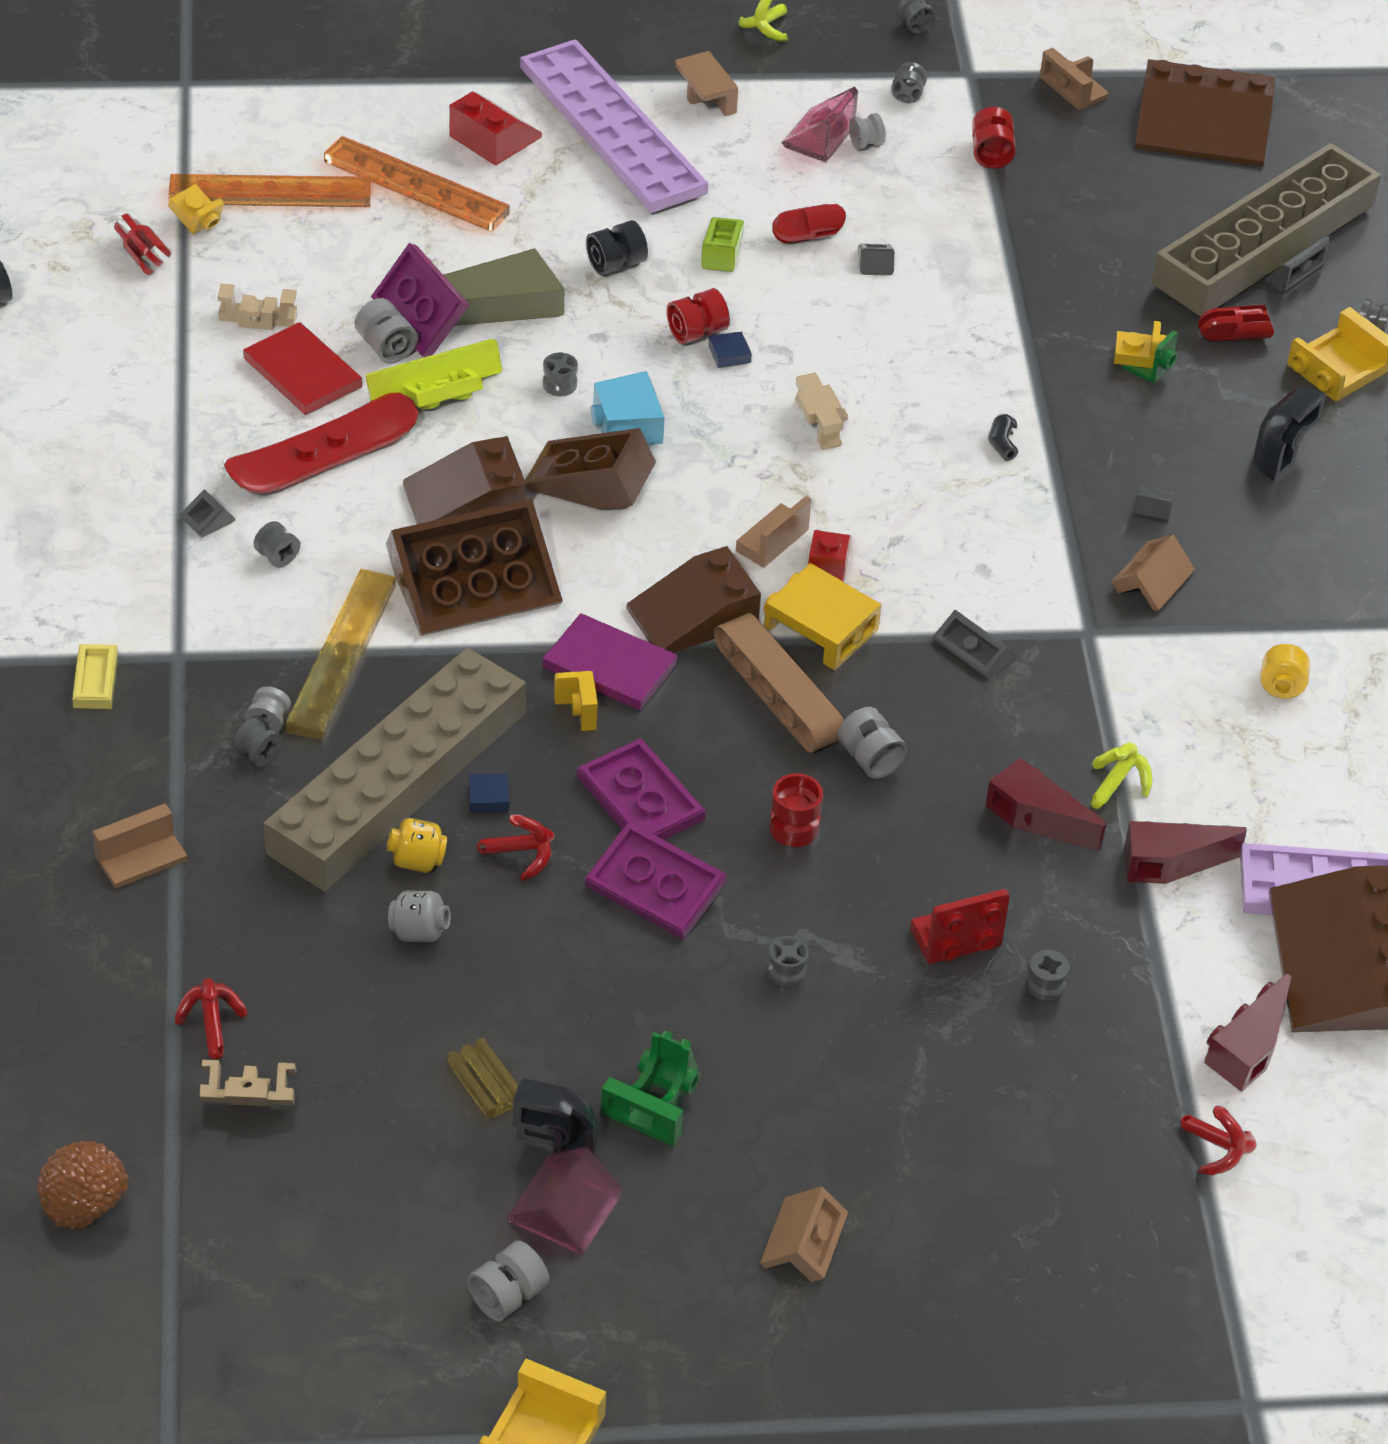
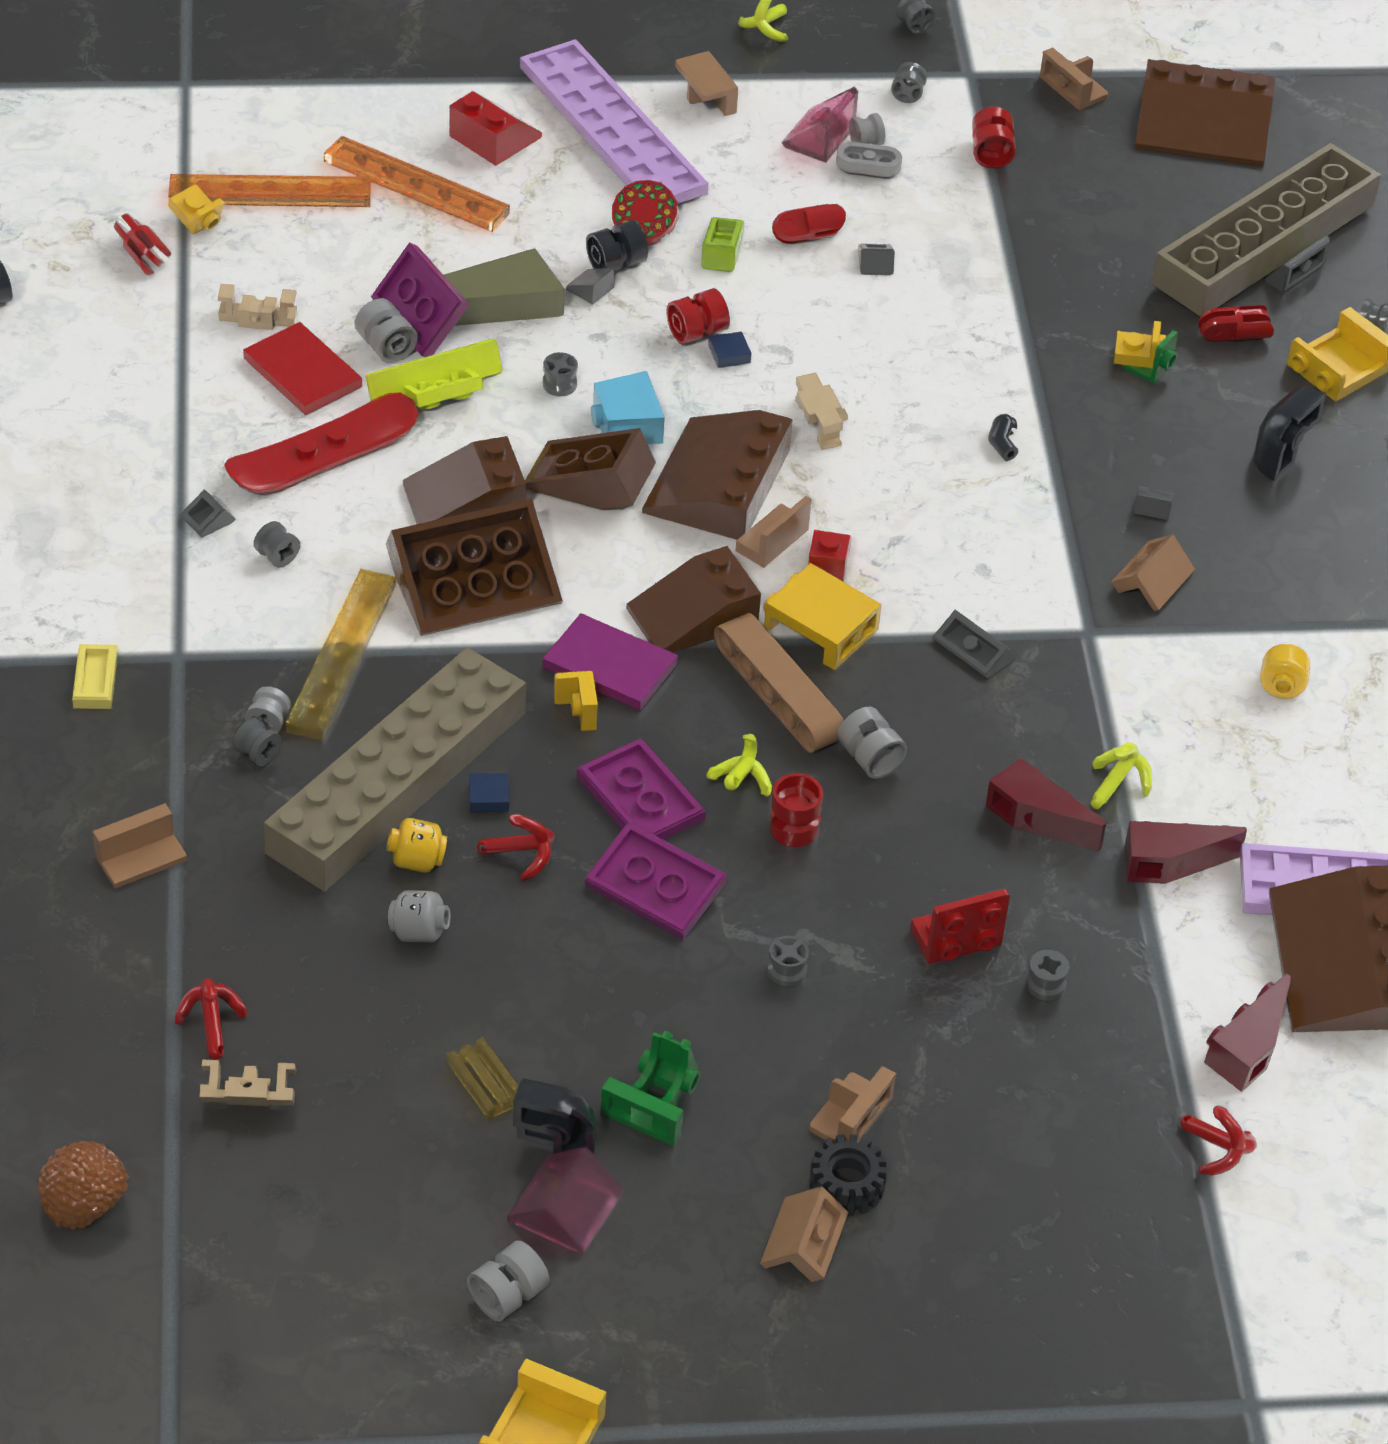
(592, 284): none -> dark grey slope
(650, 206): none -> tile
(721, 471): none -> reddish brown slope
(740, 766): none -> neon yellow piece
(853, 1105): none -> medium nougat panel
(854, 1156): none -> black tyre
(869, 159): none -> light grey plate

